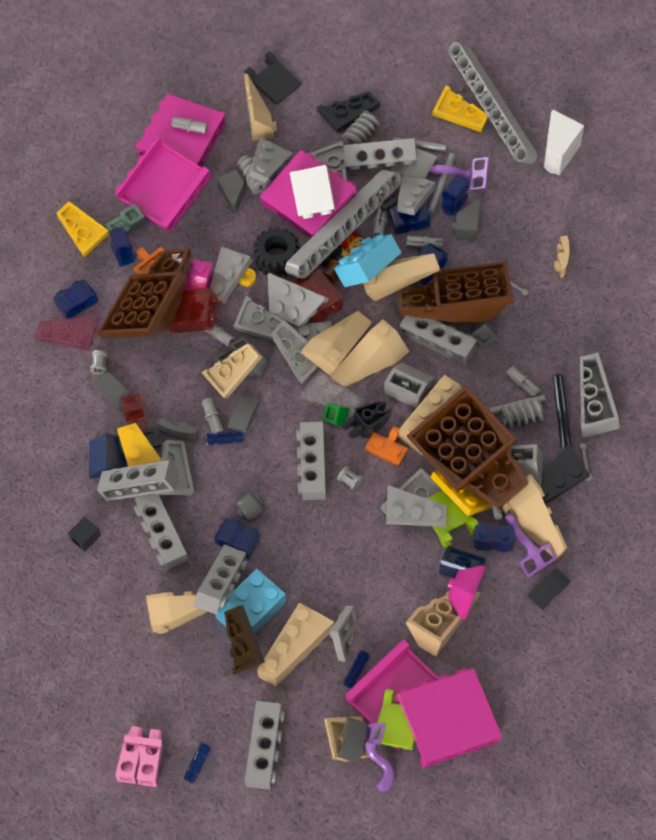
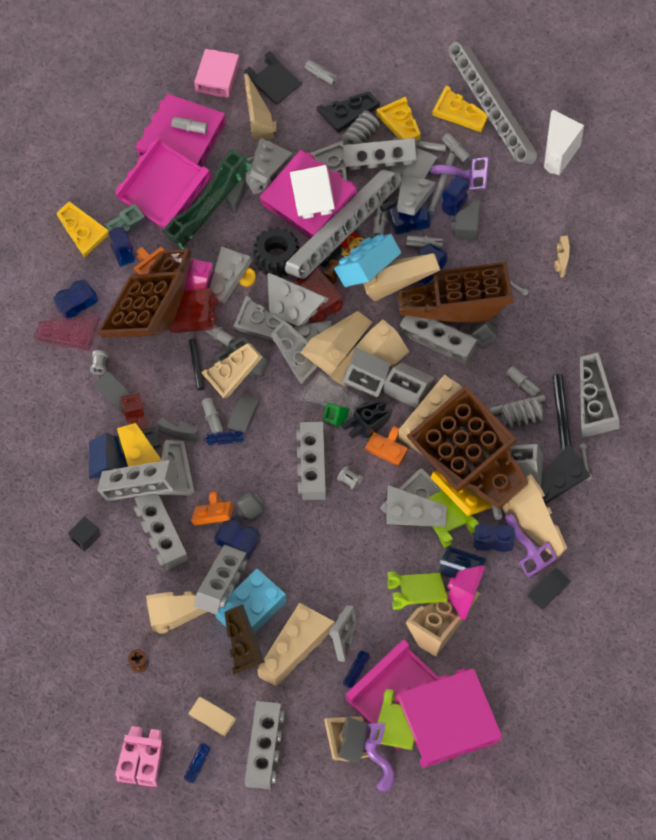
(143, 660): none -> reddish brown bush
(186, 224): none -> clear green arch
(196, 364): none -> black bar
(212, 716): none -> tan slope
(214, 512): none -> orange plate
(217, 73): none -> bright pink brick
(321, 72): none -> light grey axle
(366, 373): none -> light grey slope
(399, 119): none -> yellow wing
(416, 589): none -> lime flag
(456, 148): none -> light grey axle

